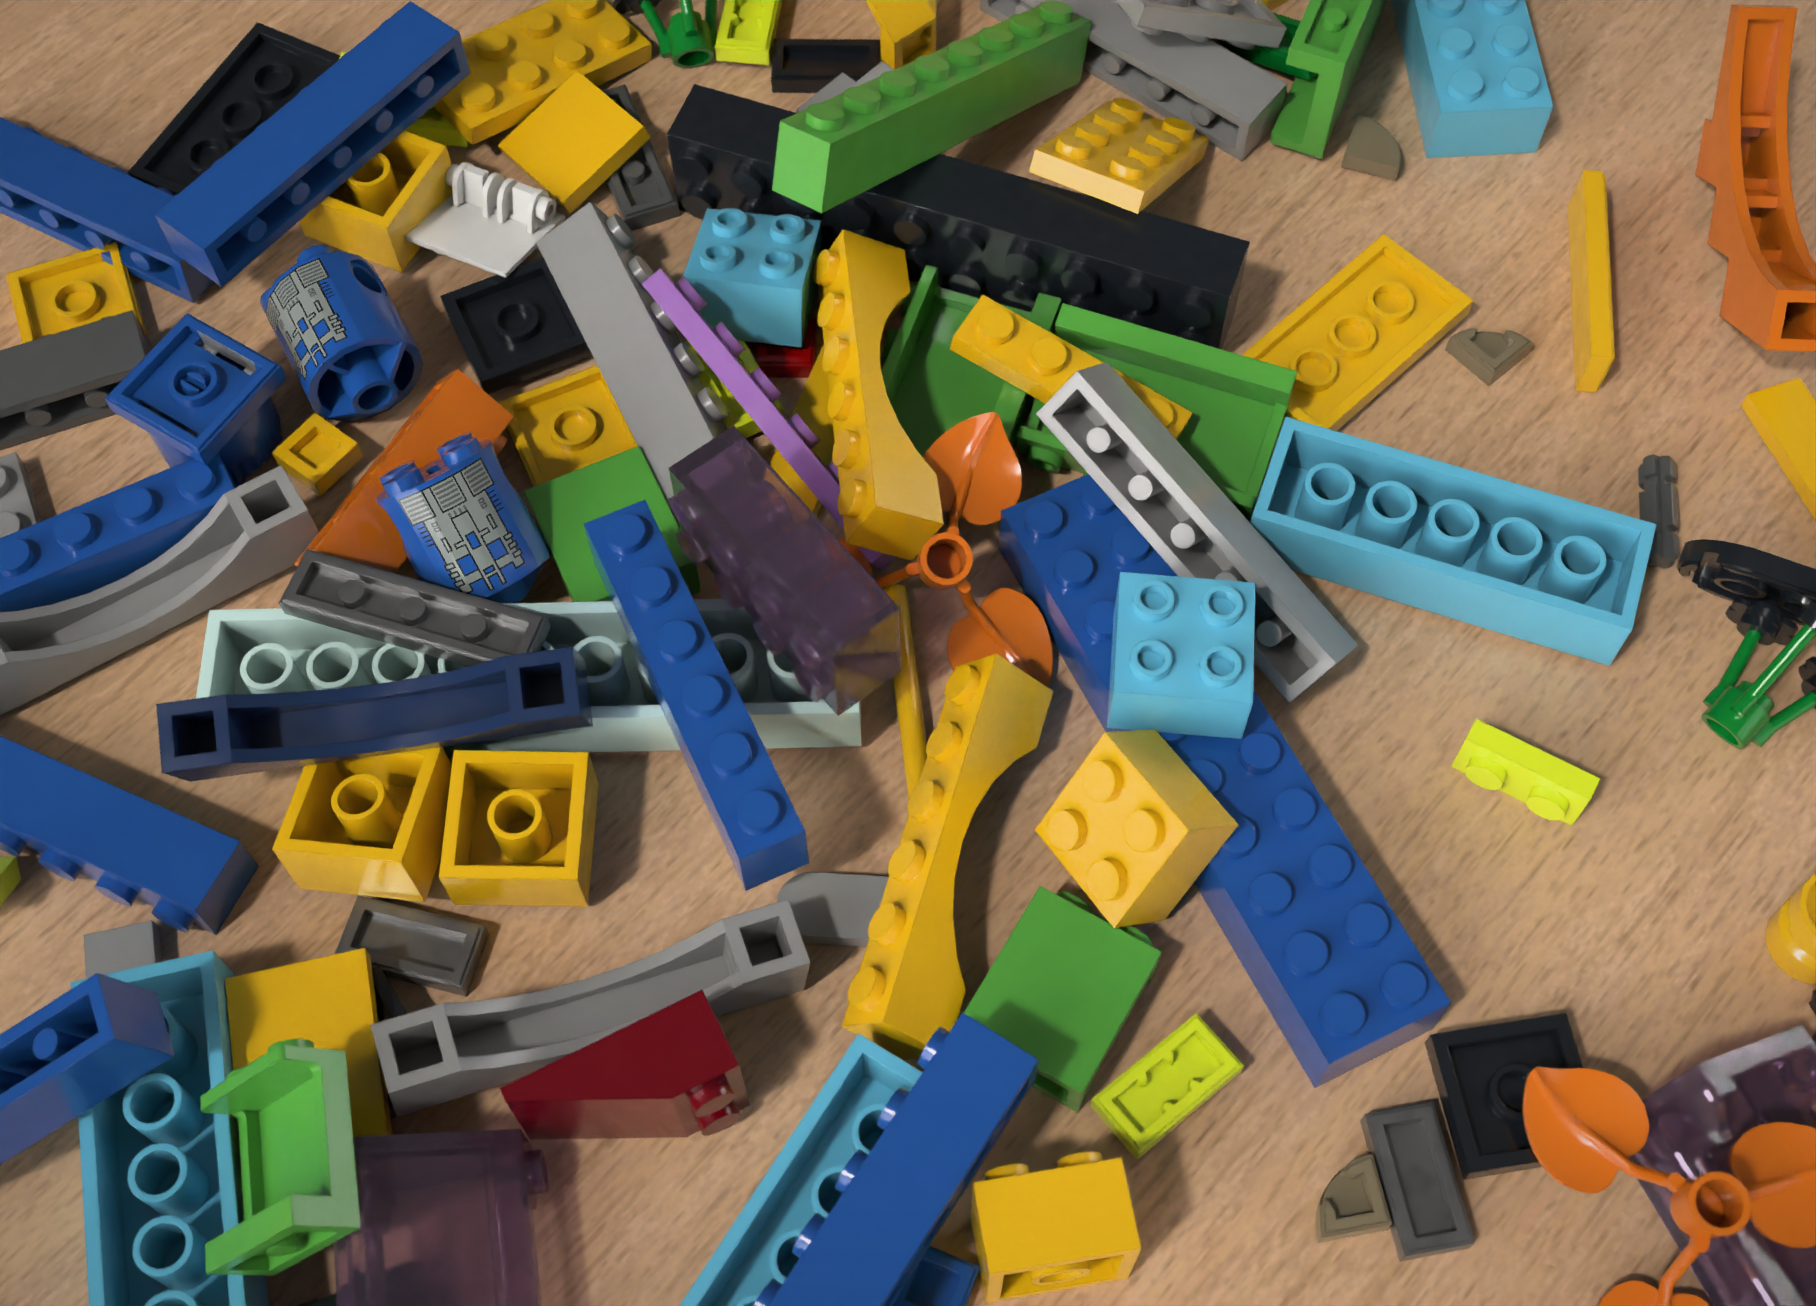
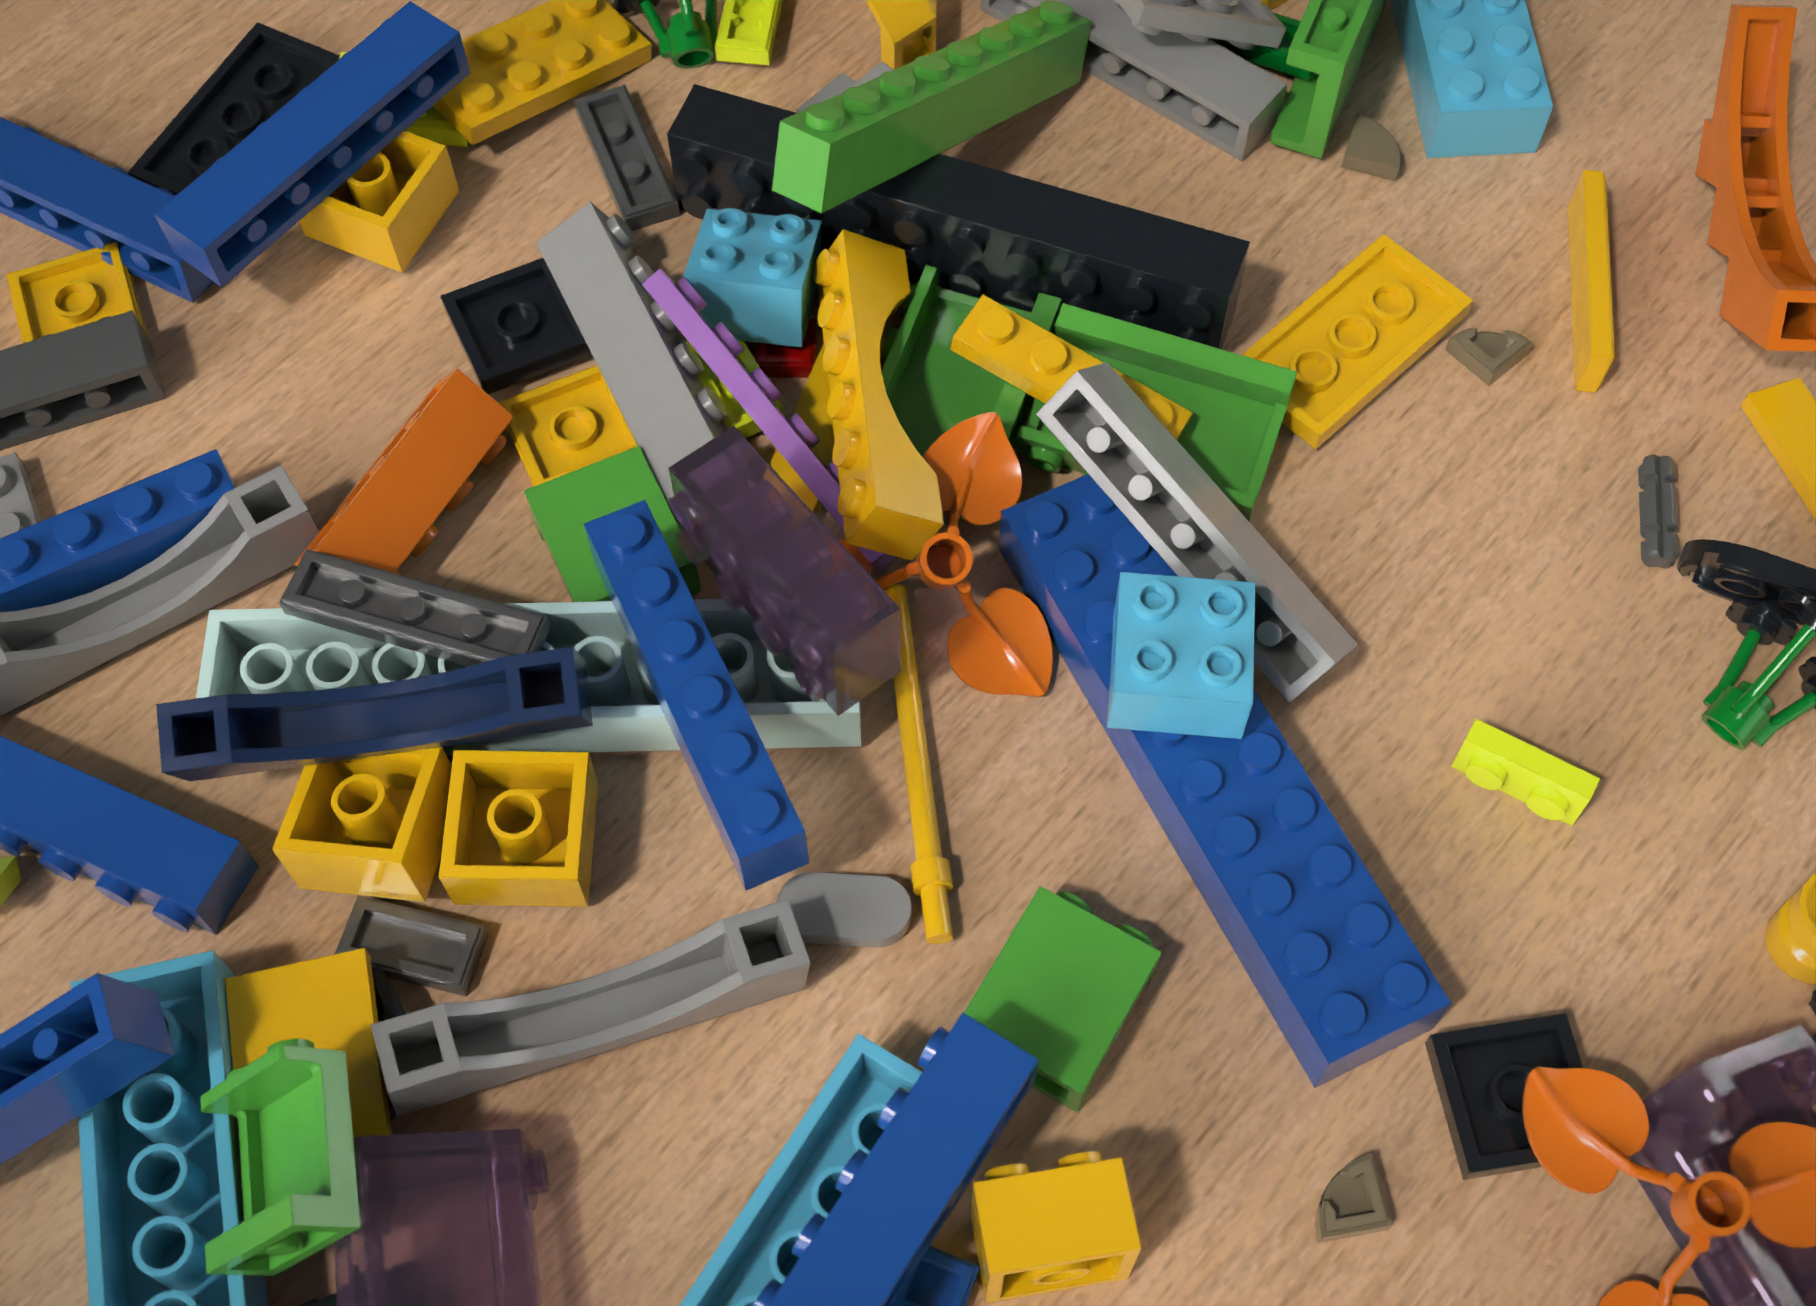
(122, 948): light grey tile -> none
(204, 398): blue piece -> none
(317, 454): yellow plate -> none
(342, 335): blue cylinder -> none
(465, 522): cylinder -> none
(487, 220): white hinge -> none
(574, 141): yellow tile -> none
(640, 1082): dark red slope -> none
(814, 63): black tile -> none
(911, 963): yellow arch -> none
(1121, 154): yellow plate -> none
(1135, 827): yellow brick -> none
(1166, 1086): neon yellow plate -> none
(1417, 1181): flat silver tile -> none
(1454, 541): medium azure brick -> none

